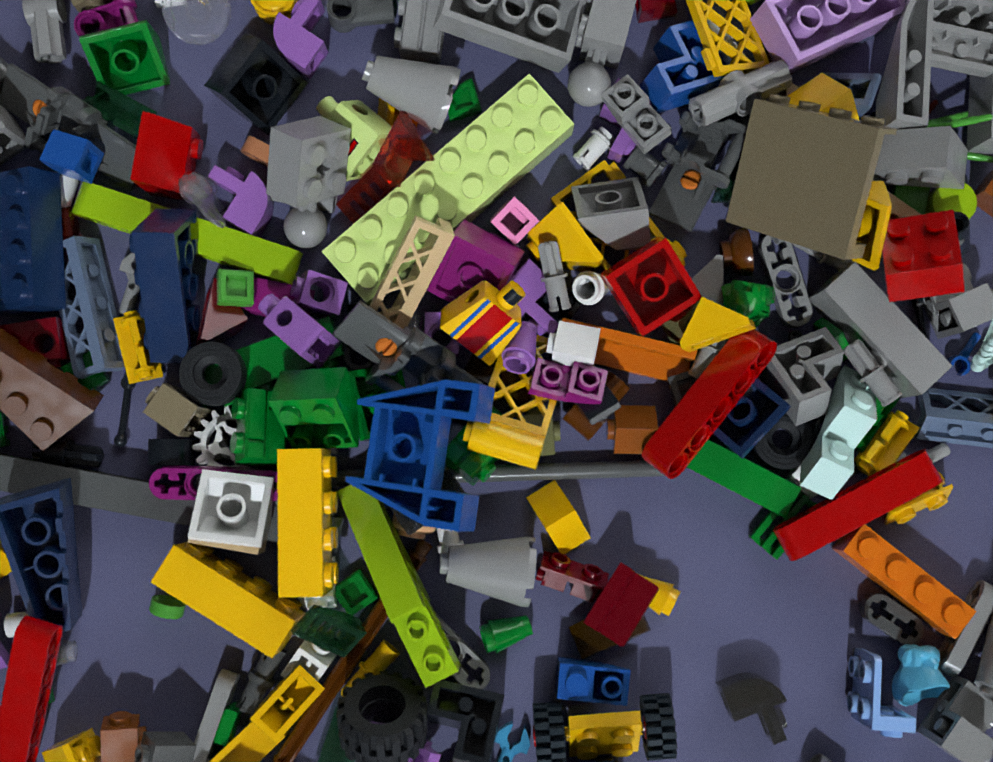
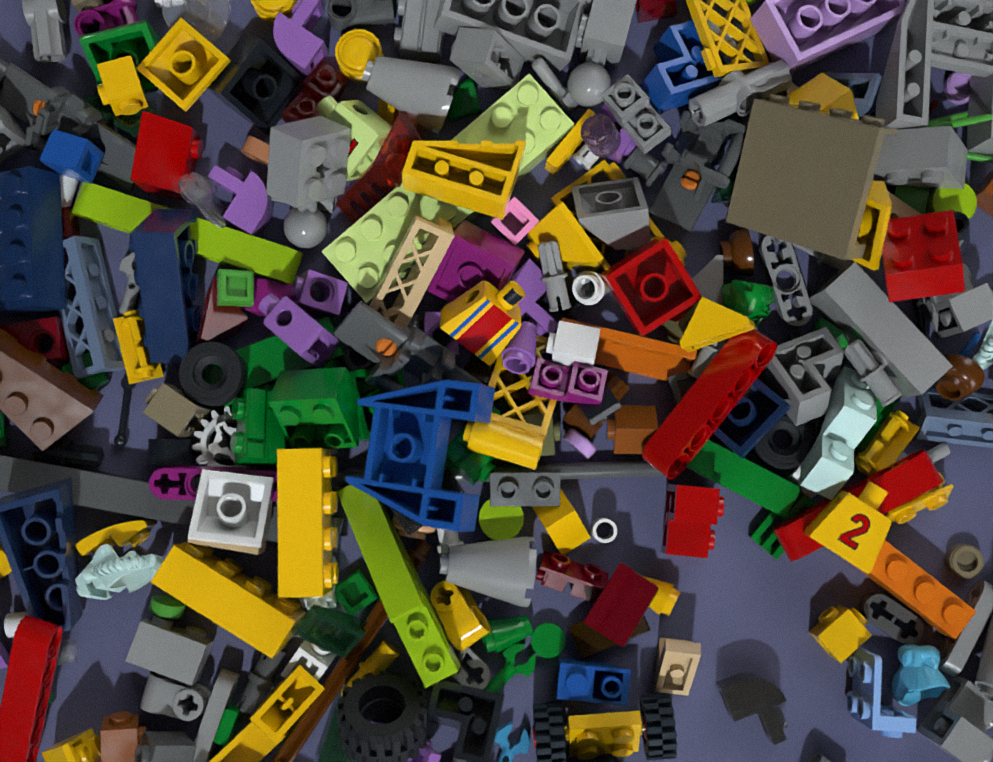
(115, 573): none -> light aqua piece
(121, 86): none -> yellow brick
(123, 534): none -> yellow slope
(170, 649): none -> light grey brick
(170, 697): none -> light grey piece
(183, 64): none -> yellow slope
(319, 84): none -> clear red slope
(354, 51): none -> yellow wheel
(459, 614): none -> yellow piece
(465, 174): none -> yellow wedge
(486, 58): none -> light grey brick
(500, 521): none -> lime piece
(510, 669): none -> green bar
(525, 488): none -> dark grey hinge
(548, 640): none -> green tile
(556, 90): none -> light grey bar
(567, 146): none -> yellow tile
(579, 443): none -> lavender tile
(595, 128): none -> clear purple wheel
(610, 537): none -> white hinge
(676, 665): none -> tan slope
(689, 518): none -> red brick
(840, 631): none -> yellow brick
(853, 526): none -> yellow torso
(957, 88): none -> lavender tile
(961, 379): none -> reddish brown piece
(964, 561): none -> dark tan tile

